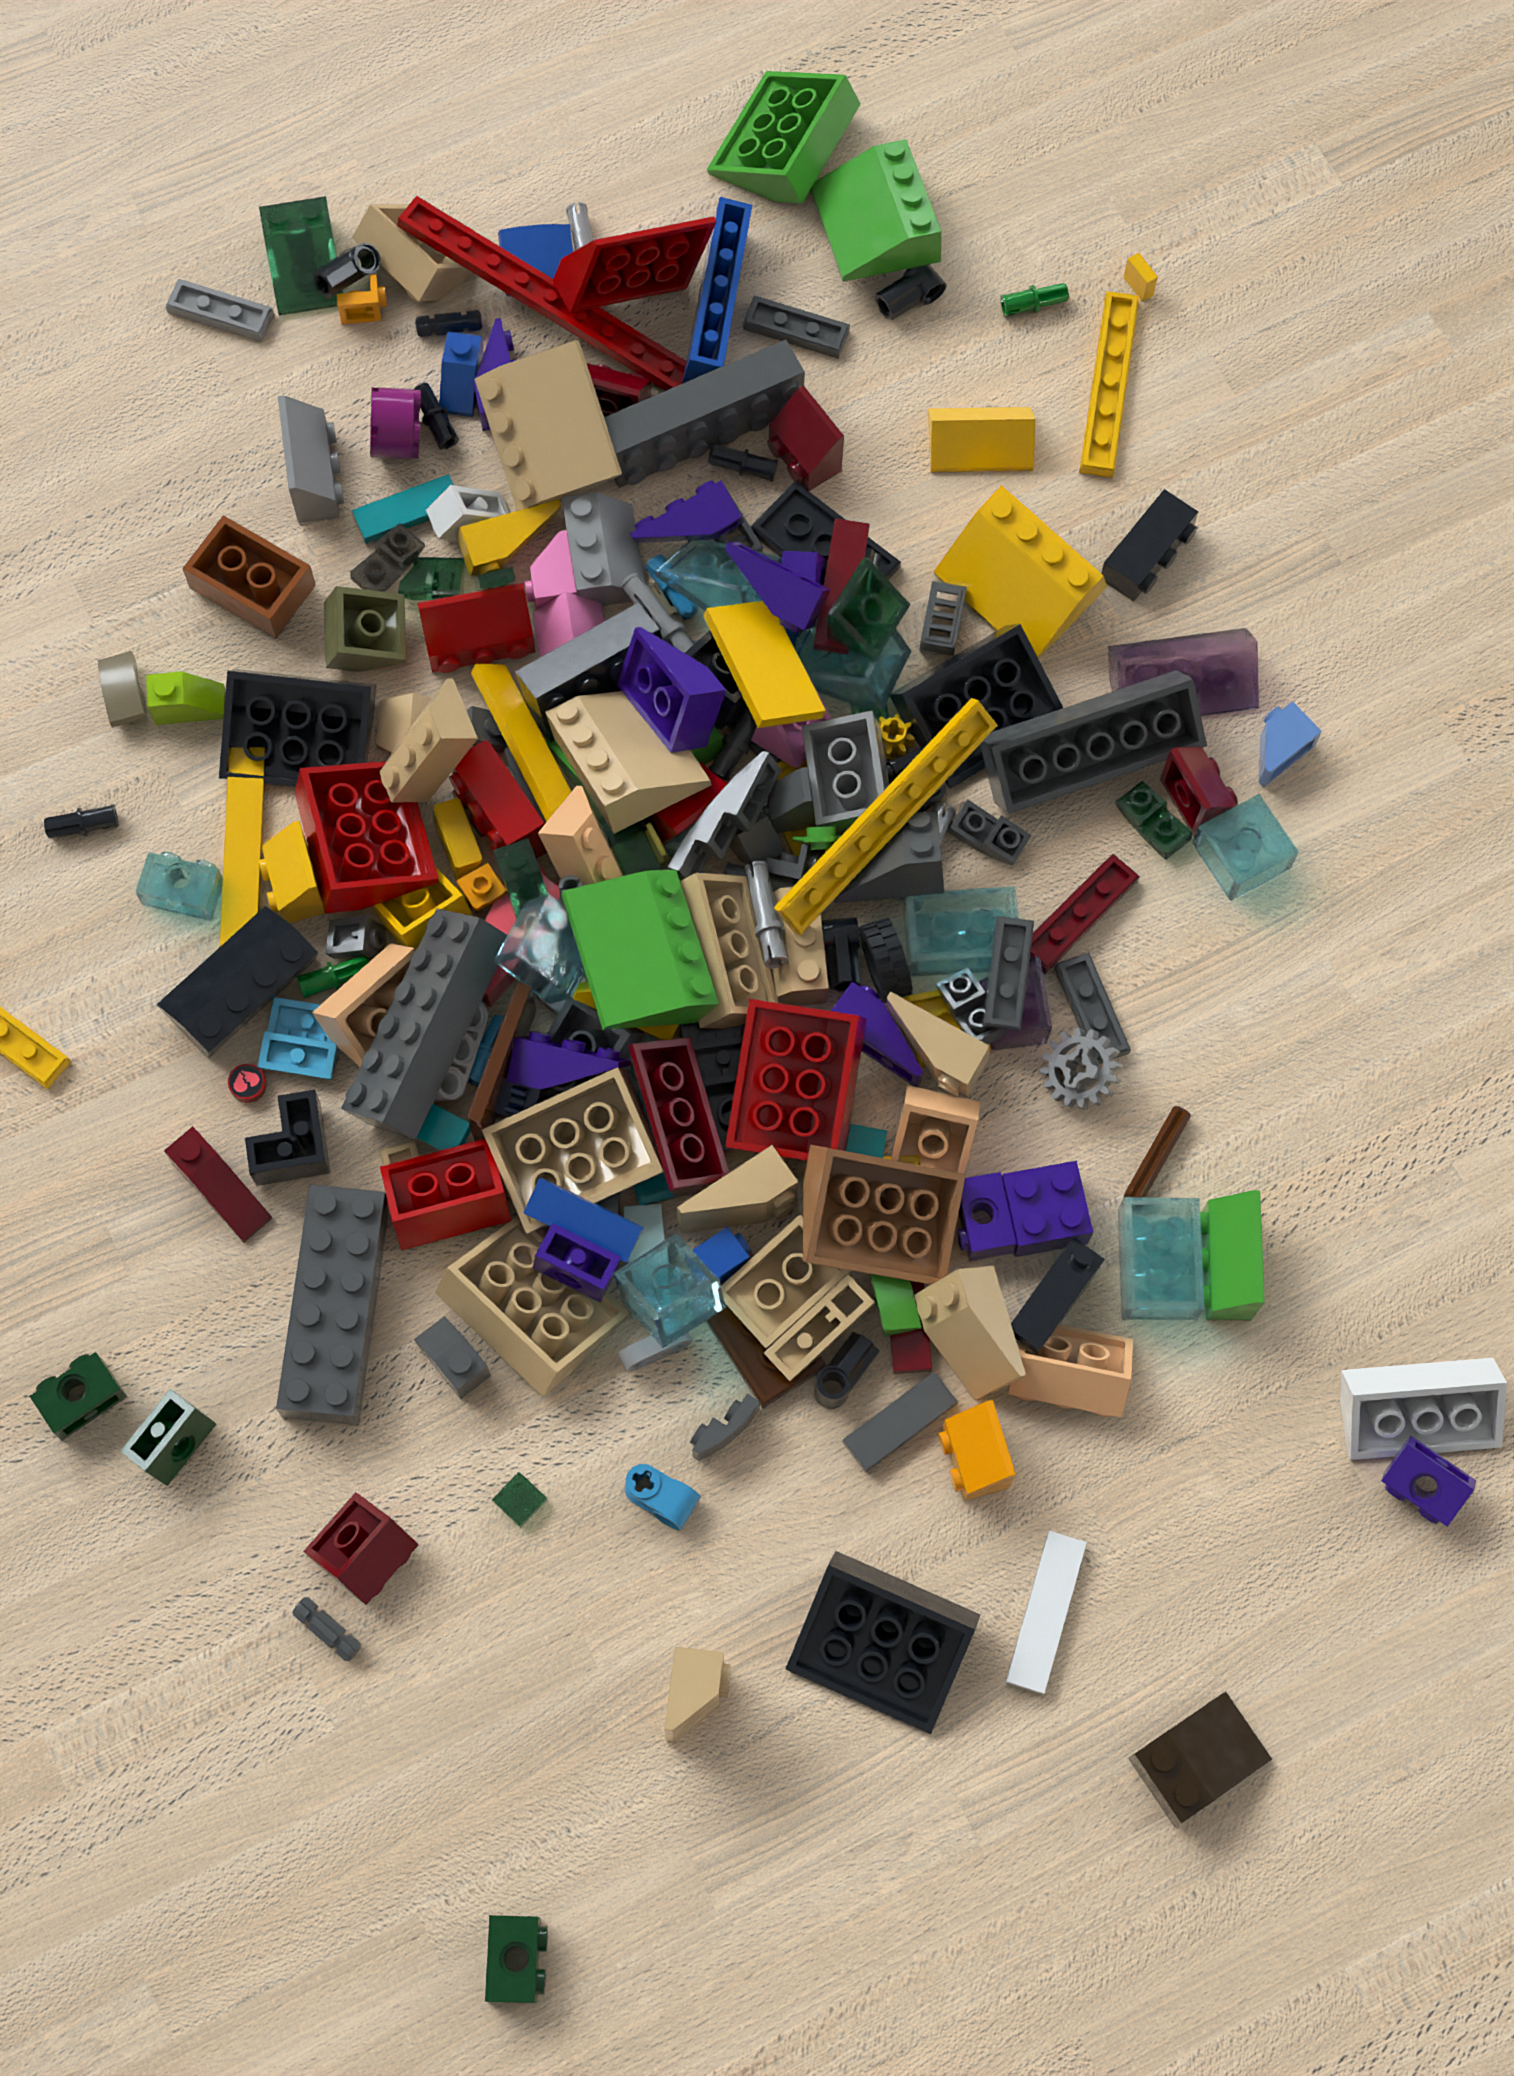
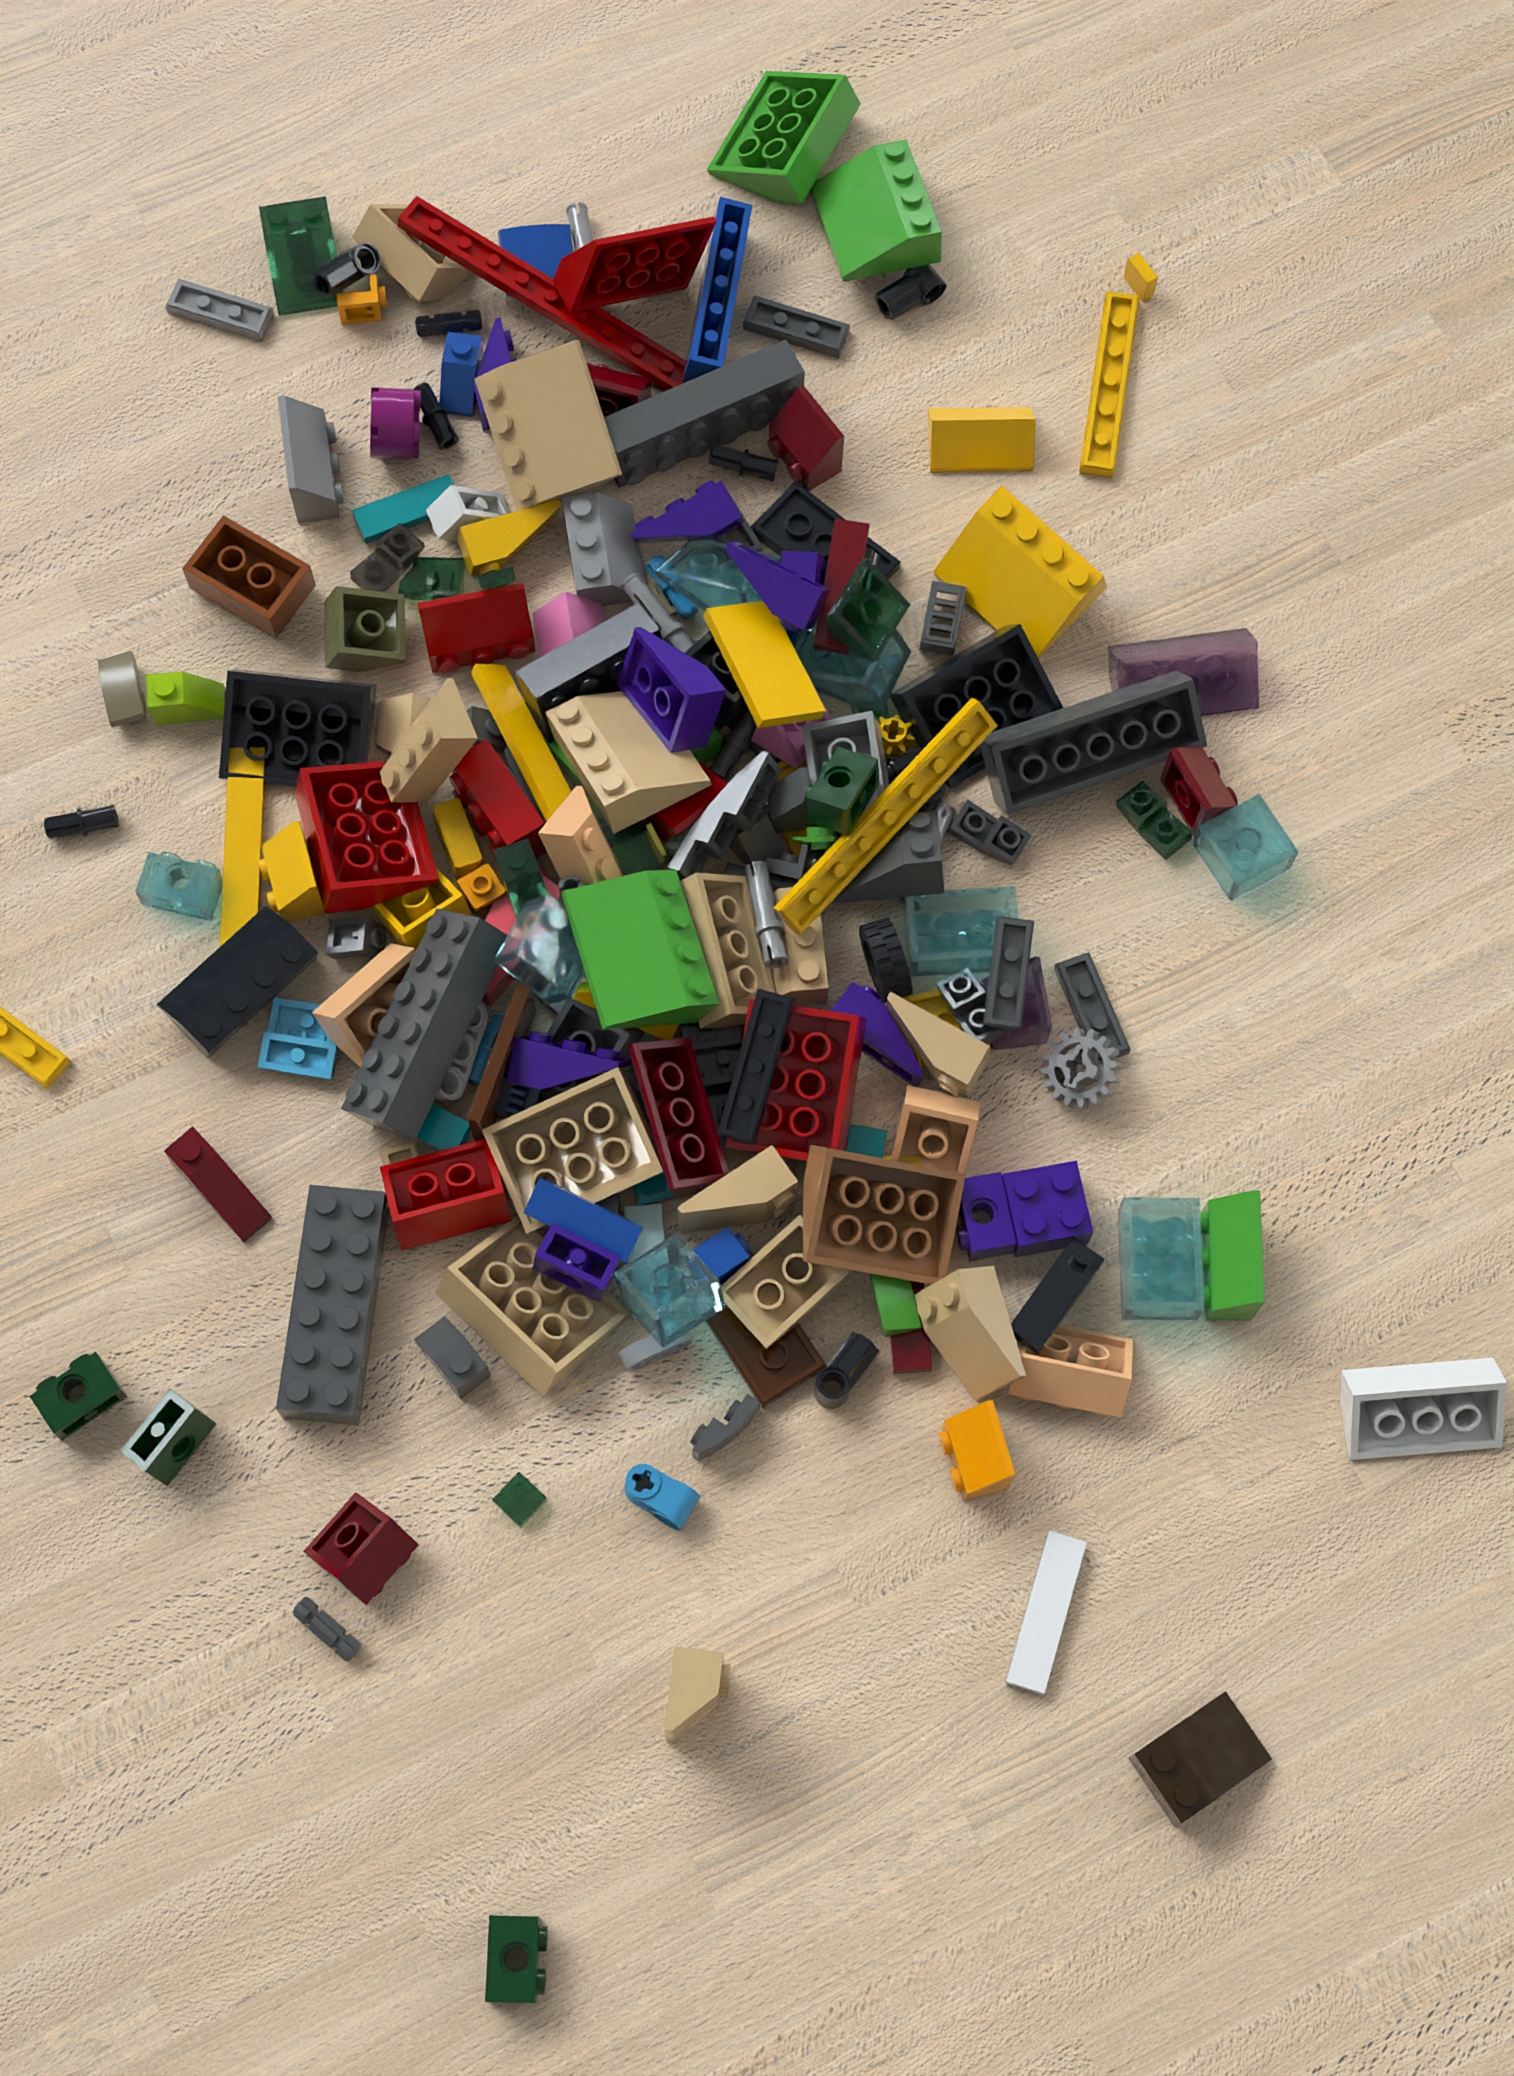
(247, 1083): tile -> none
(297, 1149): black brick -> none
(330, 976): green axle -> none
(551, 572): bright pink slope -> none
(756, 1066): none -> black tile
(820, 1327): tan slope -> none
(841, 948): black piece -> none
(842, 790): none -> dark green brick
(883, 1642): black slope -> none
(899, 1422): dark grey tile -> none
(1033, 299): green axle -> none
(1081, 911): dark red tile -> none
(1150, 545): black brick -> none
(1158, 1153): reddish brown axle -> none
(1284, 741): medium blue slope -> none
(1417, 1461): dark purple brick -> none

